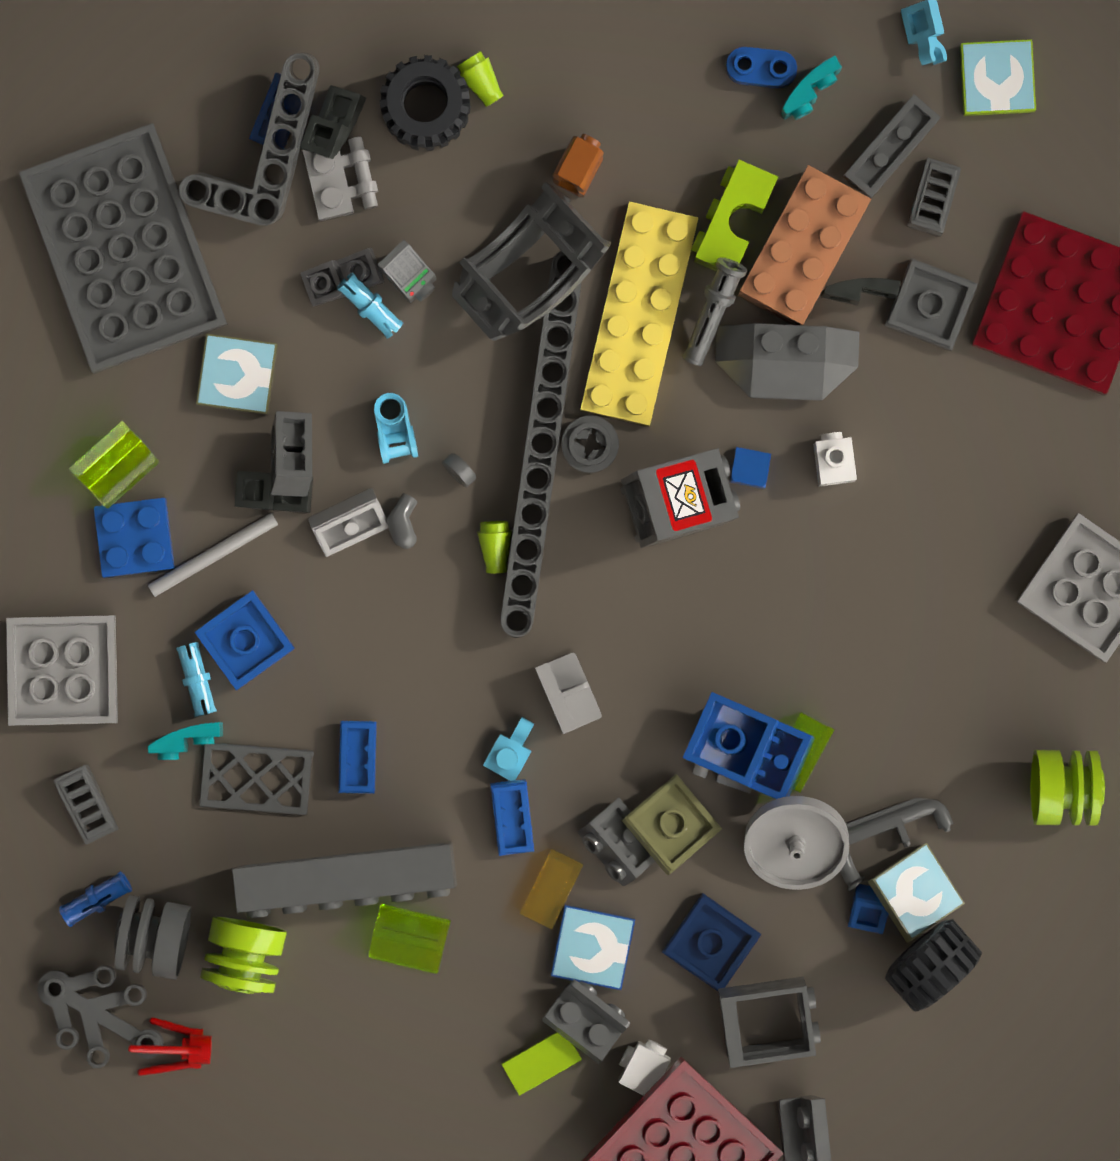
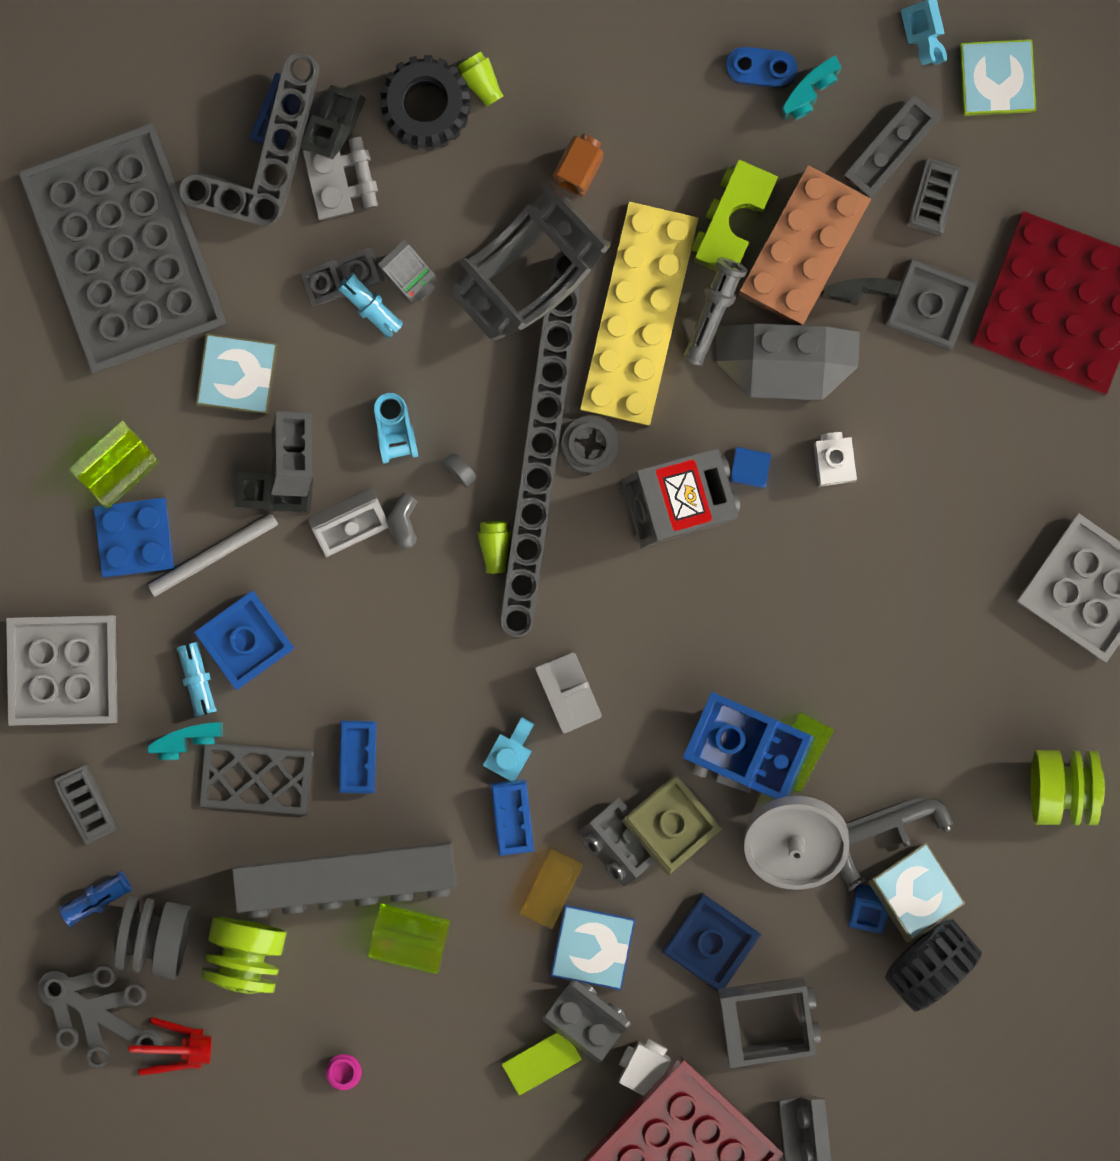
(343, 1072): none -> dark pink plate

